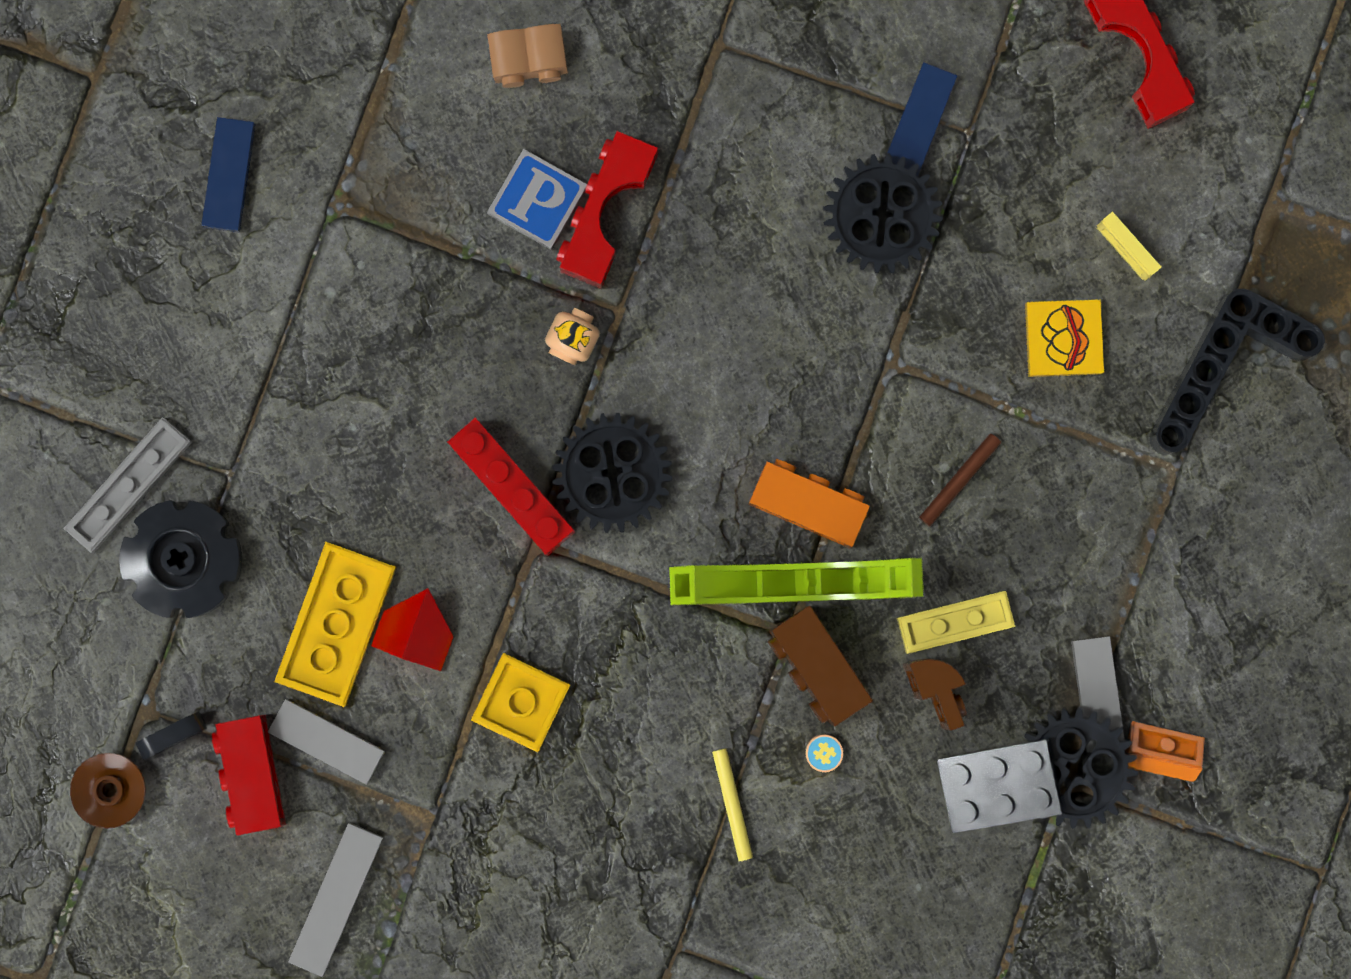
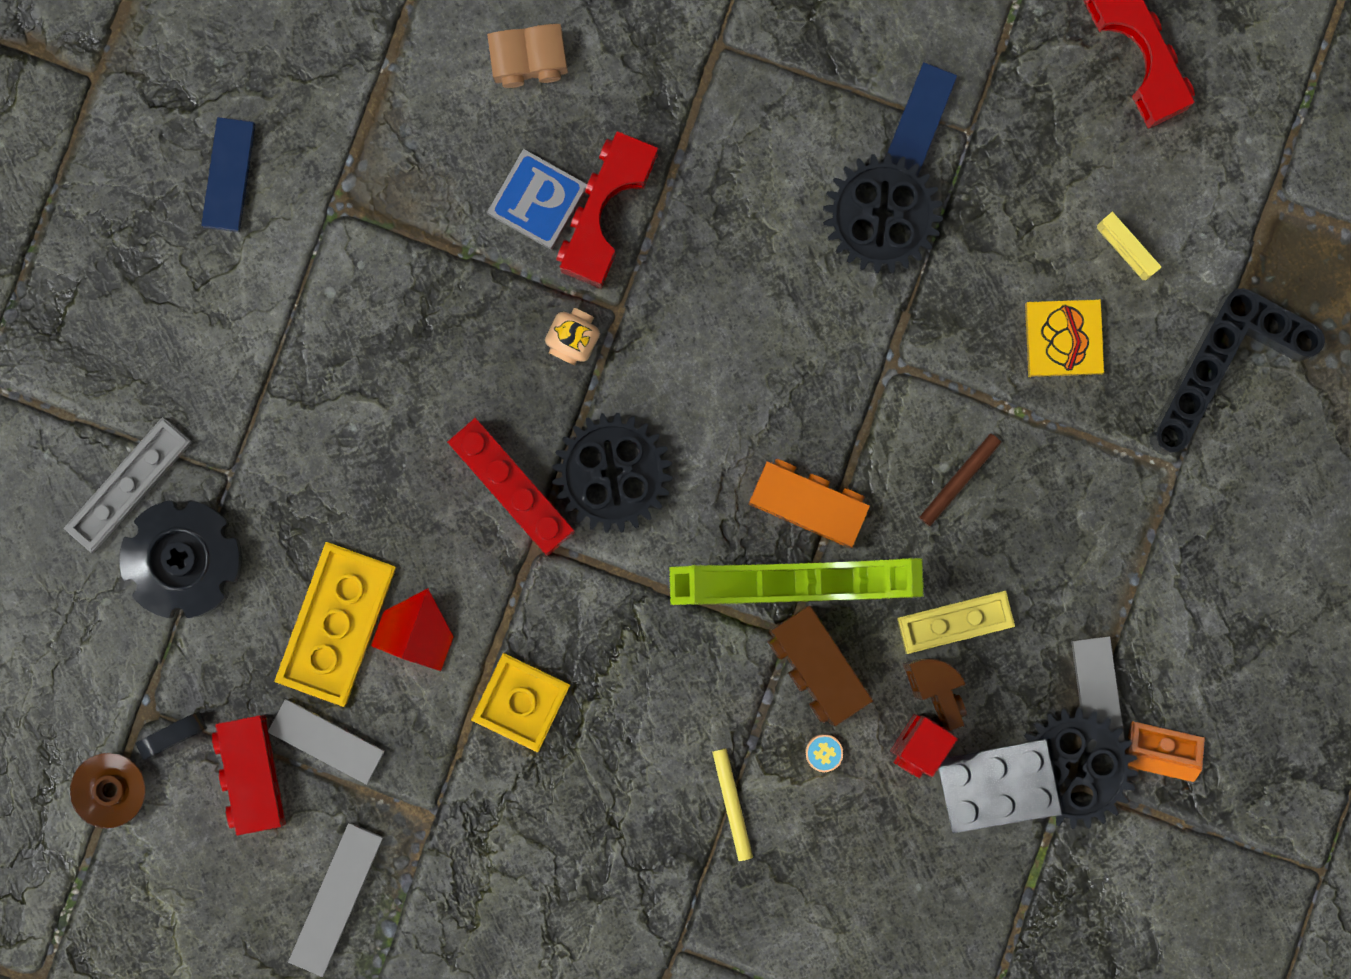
(922, 746): none -> red arch

